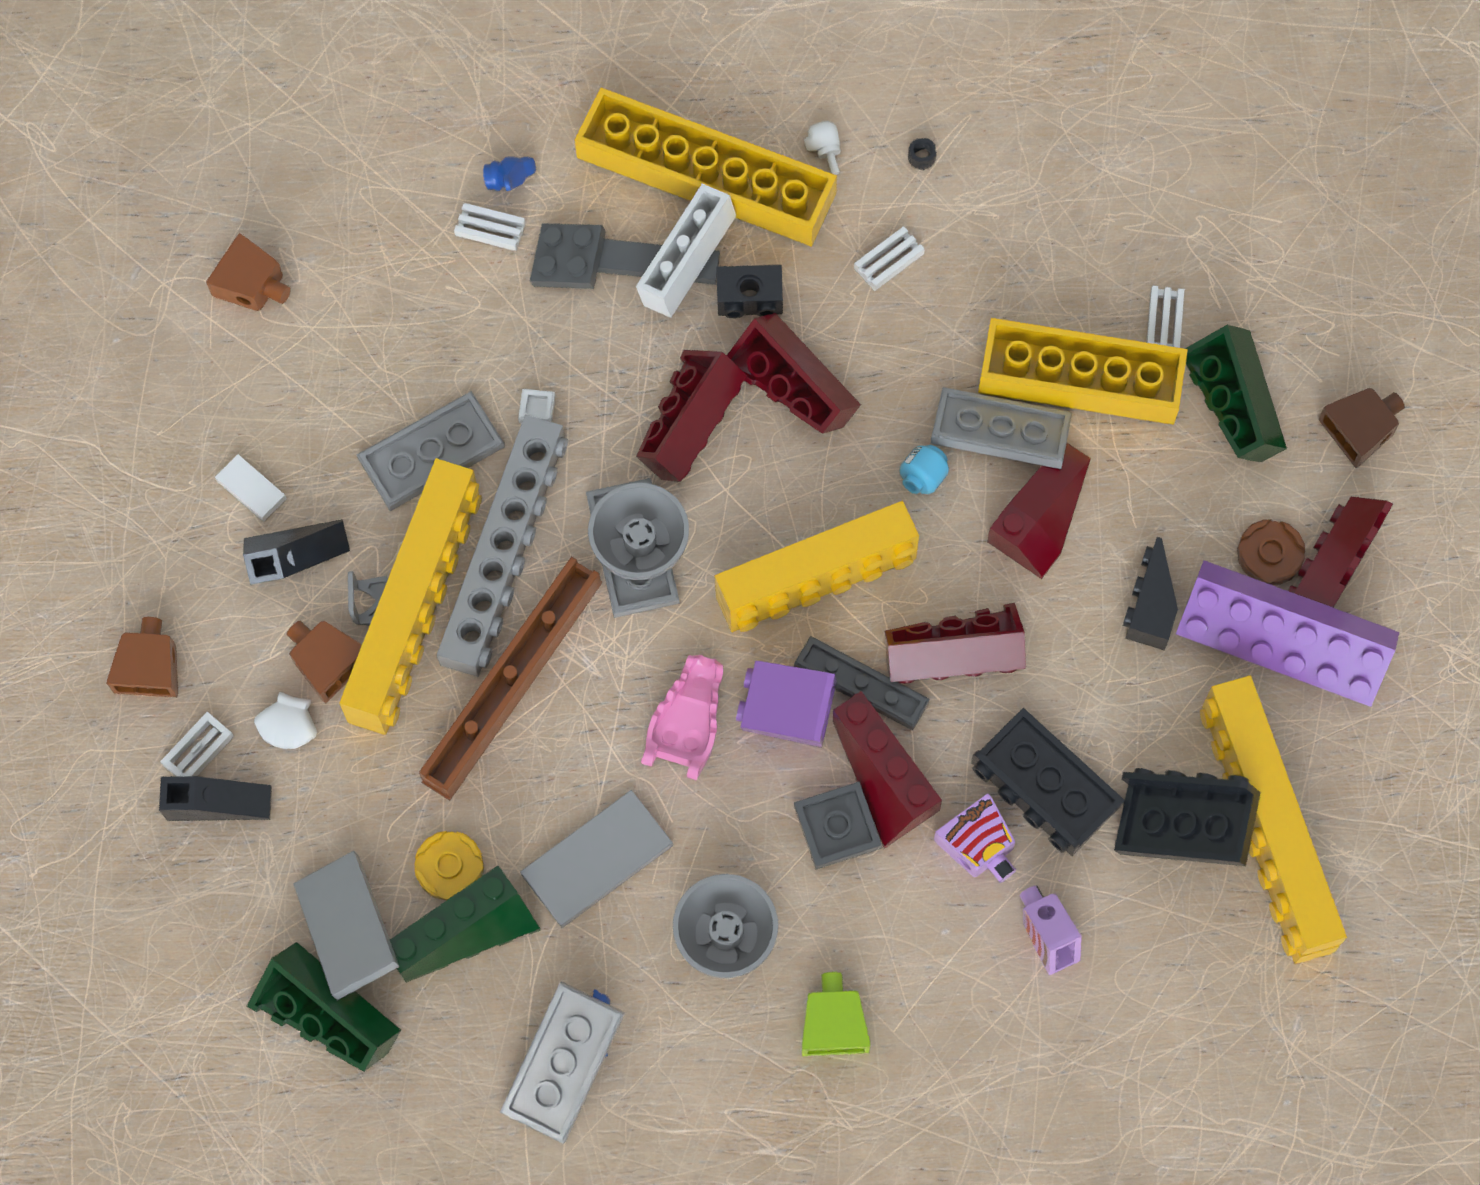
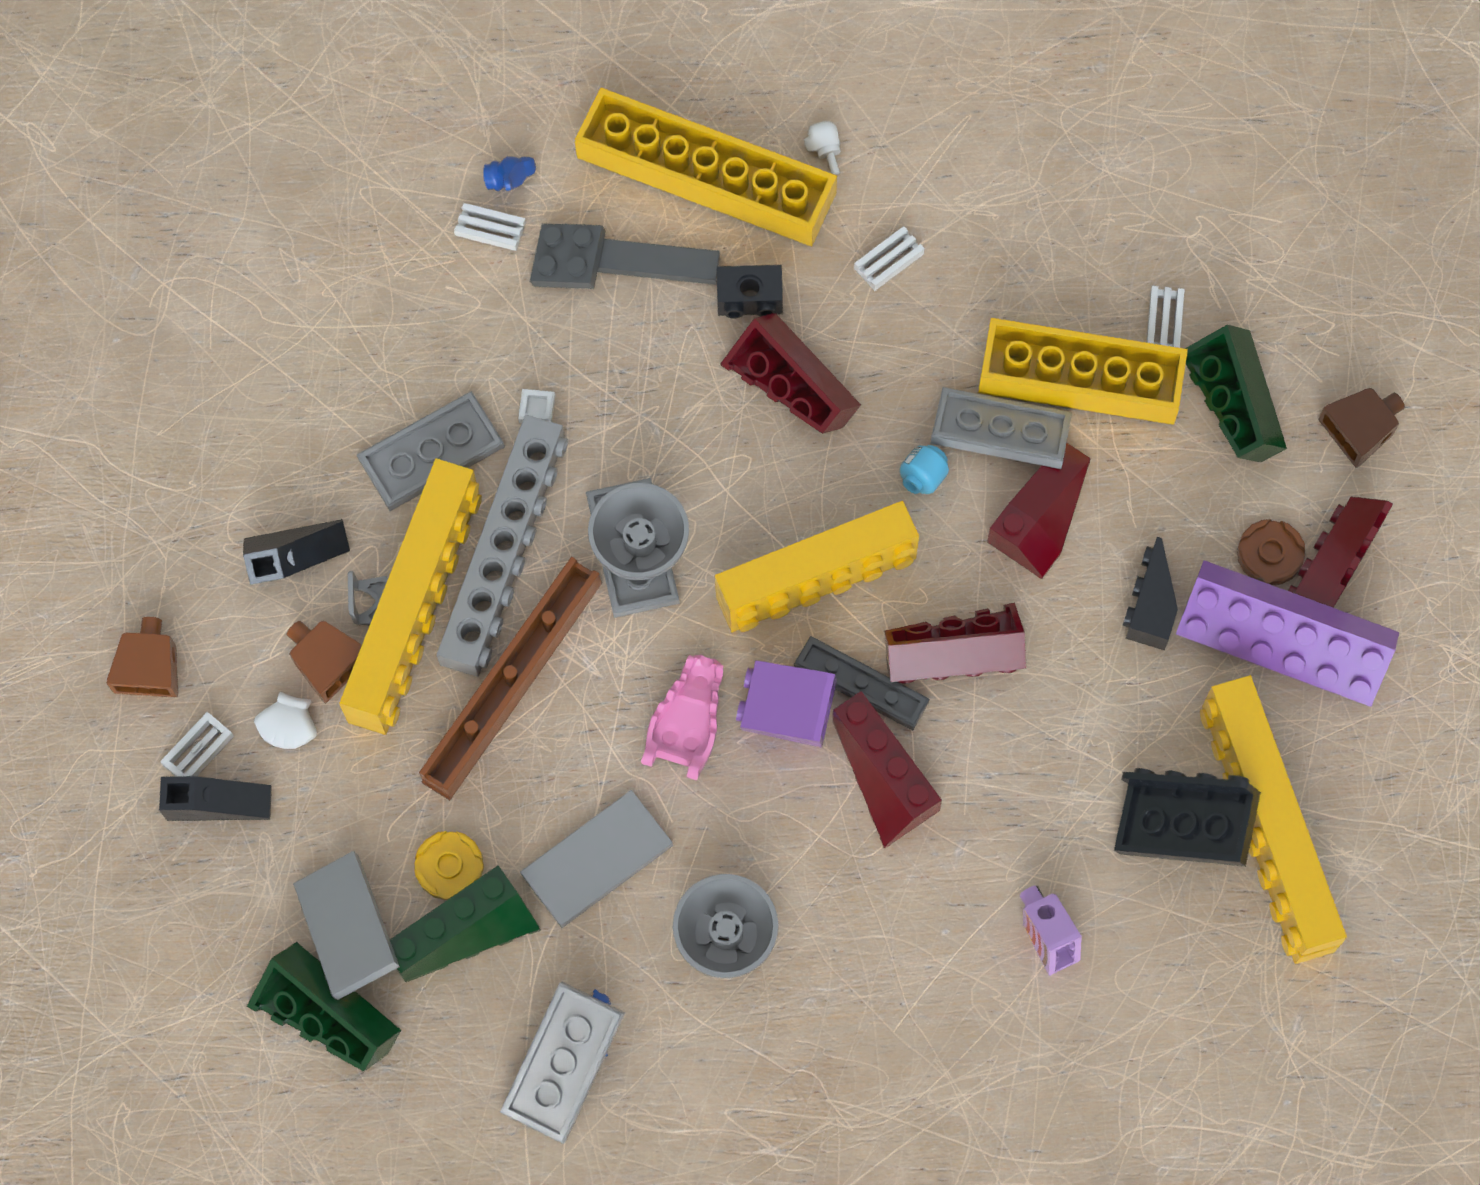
(247, 276): dark orange torso -> none
(250, 487): white tile -> none
(686, 250): white brick -> none
(690, 412): dark red wedge -> none
(834, 1020): lime torso -> none
(837, 825): dark grey plate -> none
(920, 144): black axle -> none
(979, 840): torso -> none
(1046, 782): black bracket -> none

